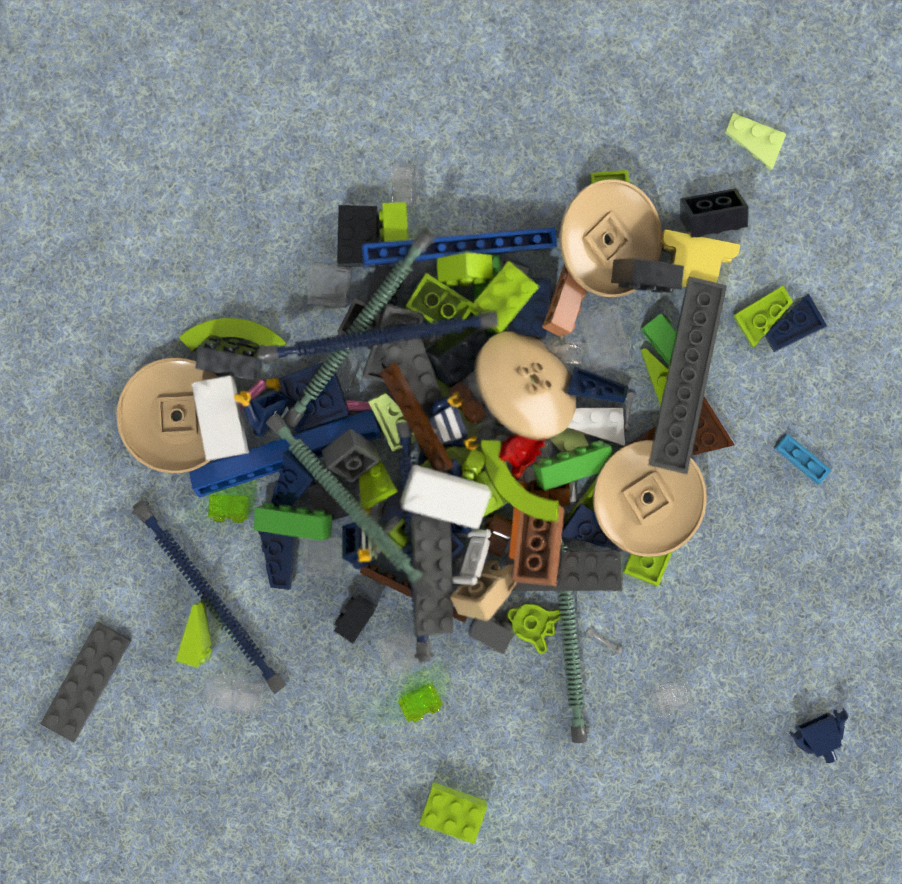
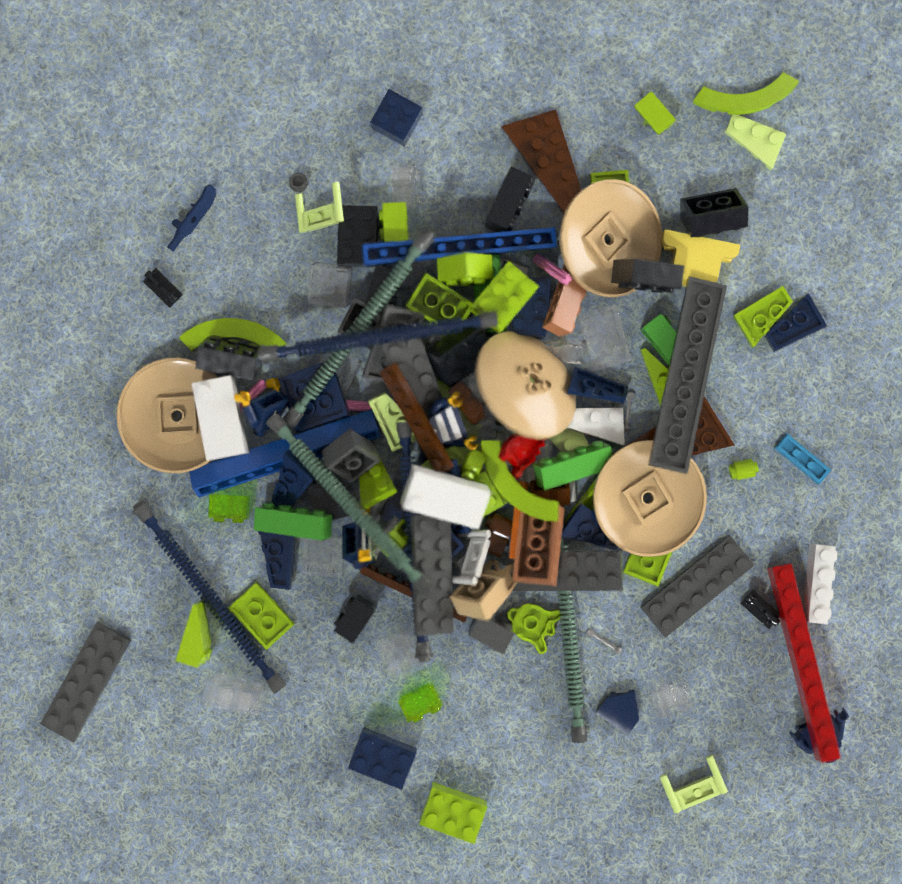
(162, 287): none -> black hinge
(193, 217): none -> dark blue piece
(261, 615): none -> lime tile
(298, 182): none -> dark grey plate
(321, 216): none -> yellowish green plate
(382, 758): none -> dark blue brick
(396, 117): none -> dark blue brick
(509, 201): none -> black brick
(547, 154): none -> reddish brown wing
(552, 269): none -> bright pink axle
(620, 710): none -> dark blue slope
(654, 113): none -> lime panel
(696, 791): none -> yellowish green plate
(697, 586): none -> dark grey plate
(743, 469): none -> lime brick
(749, 102): none -> lime tile
(761, 609): none -> black hinge
(804, 663): none -> red brick
(819, 583): none -> white brick

